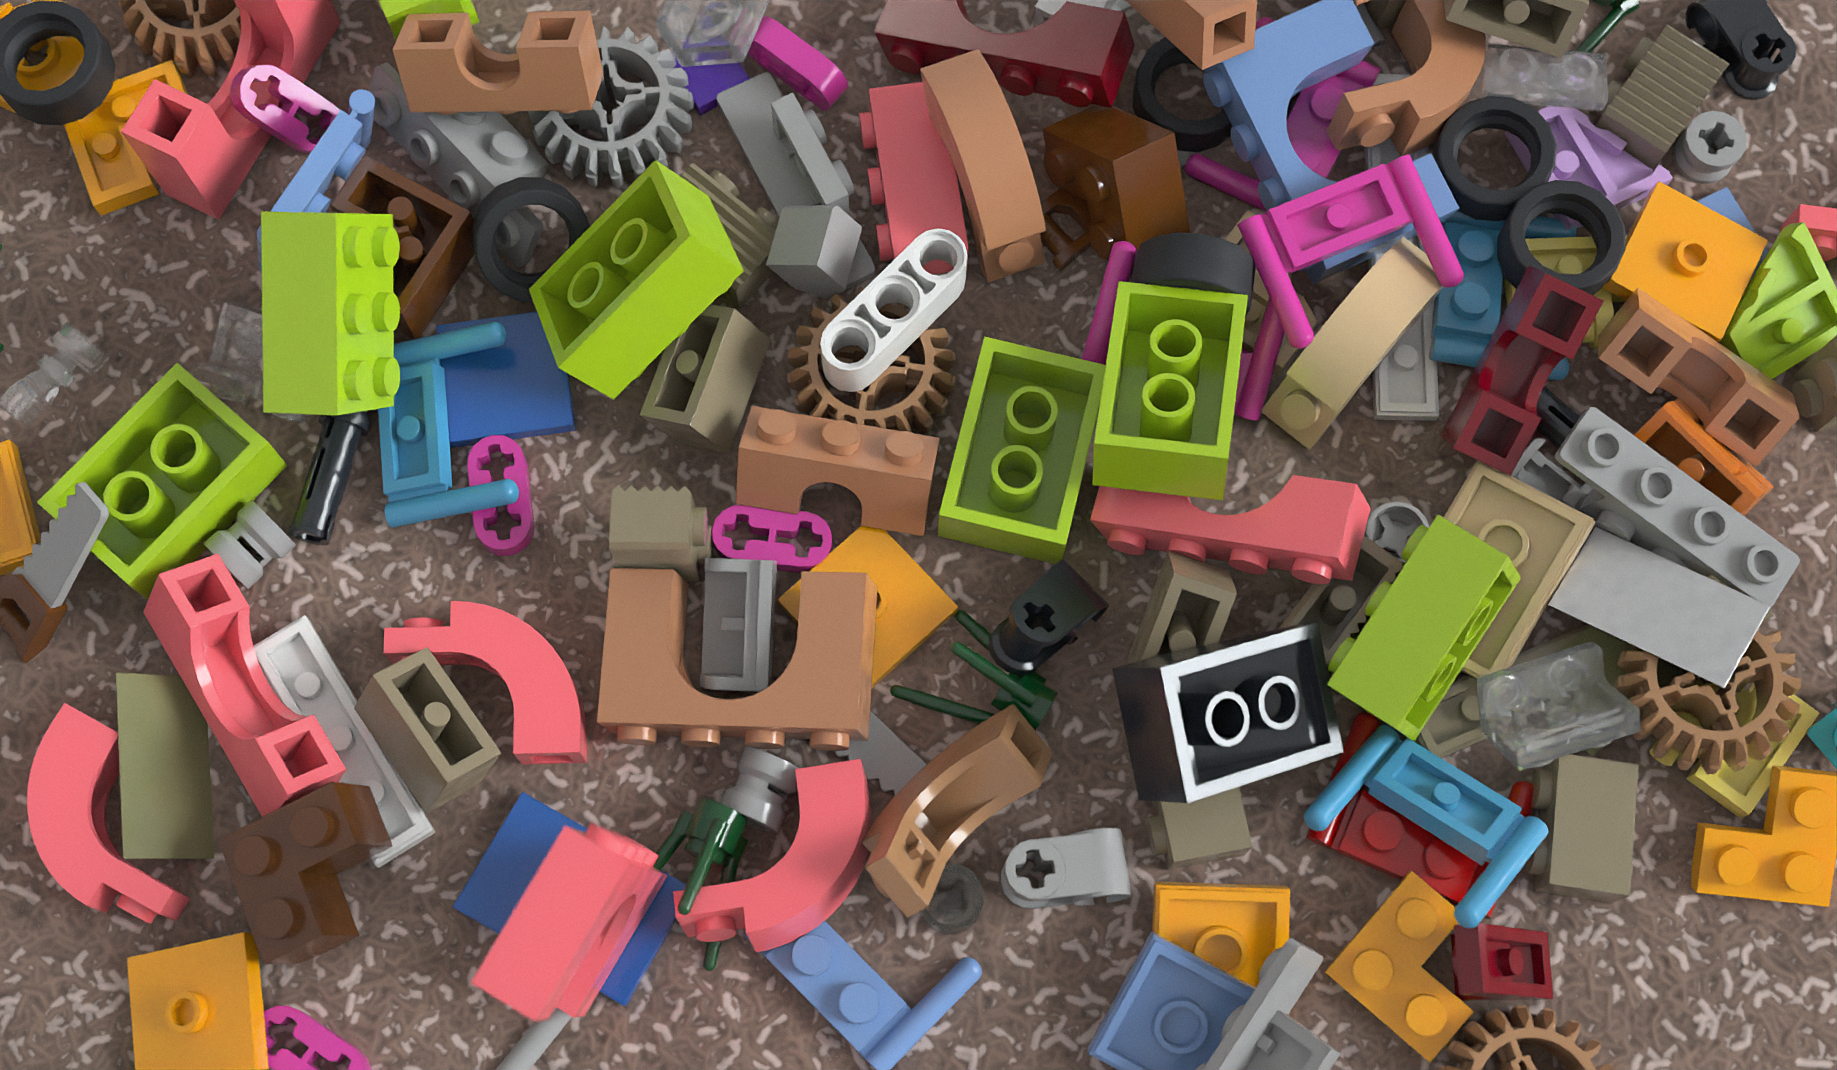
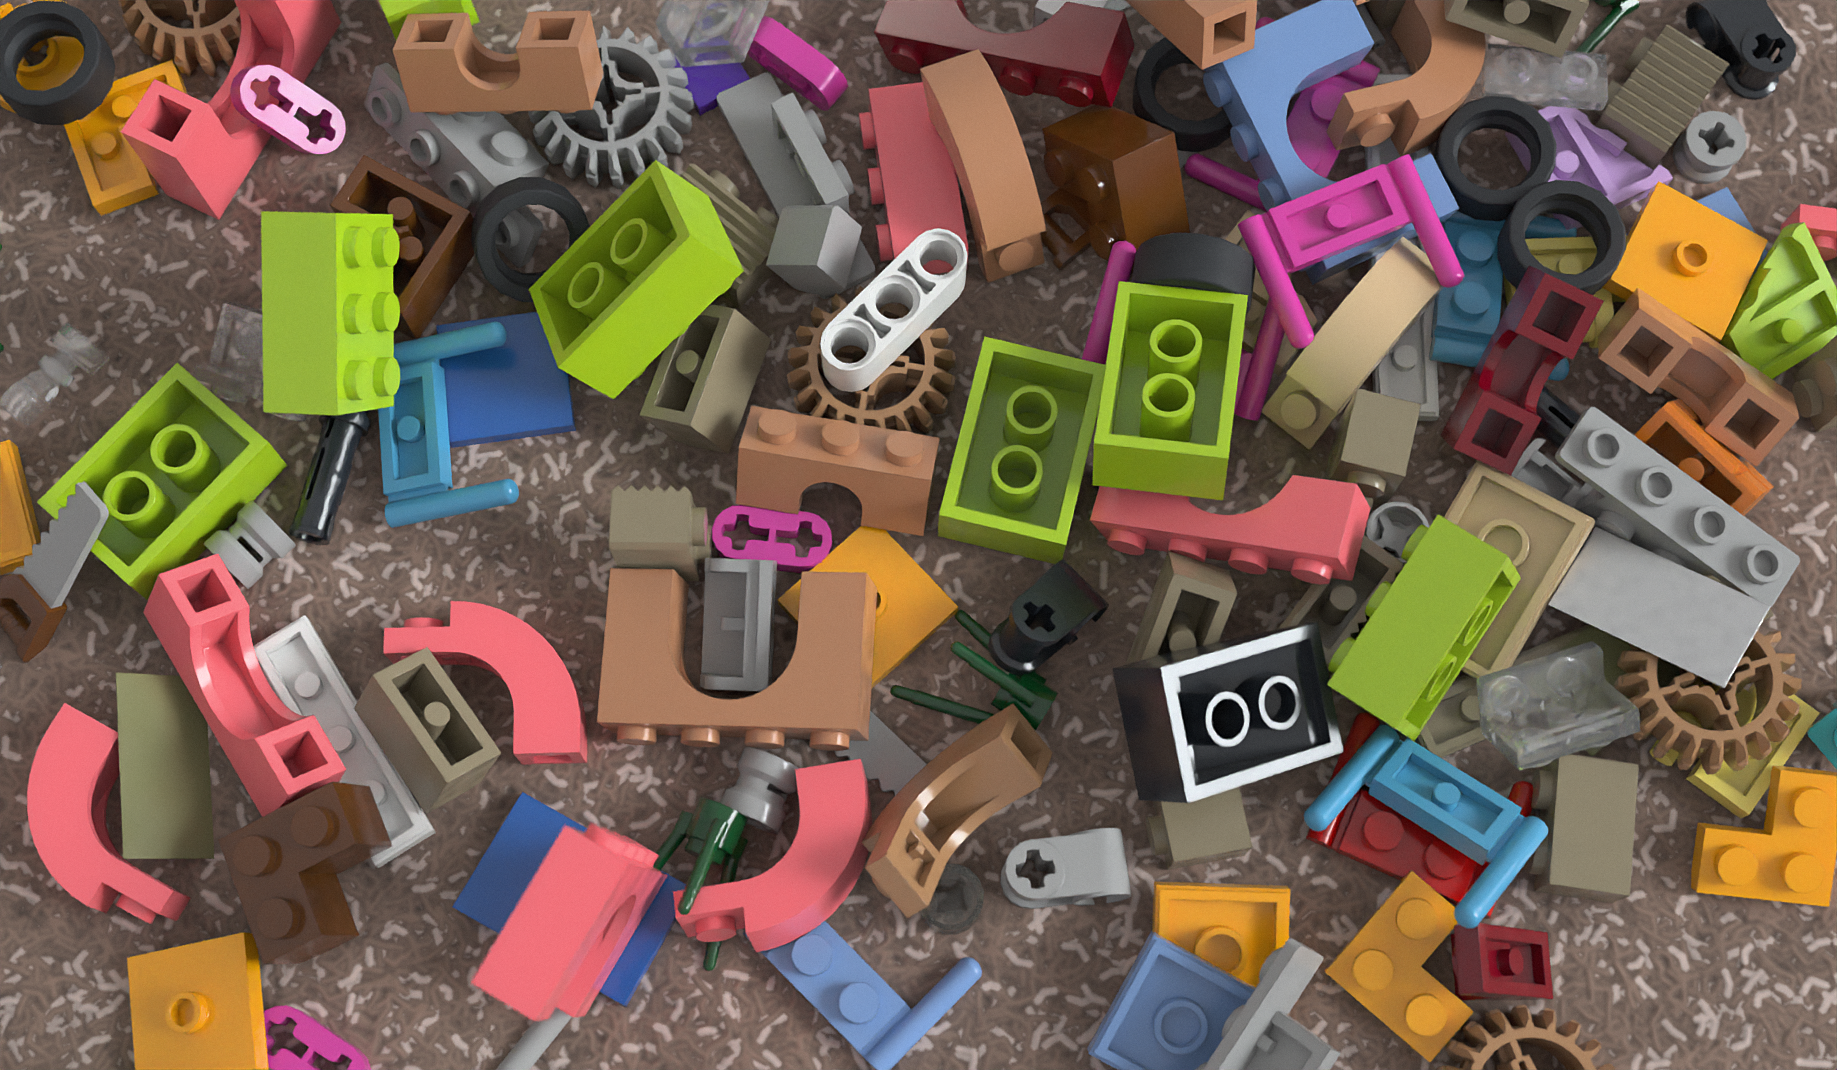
(333, 156): medium blue plate -> none
(520, 510): dark pink beam -> none
(1373, 445): none -> dark tan brick

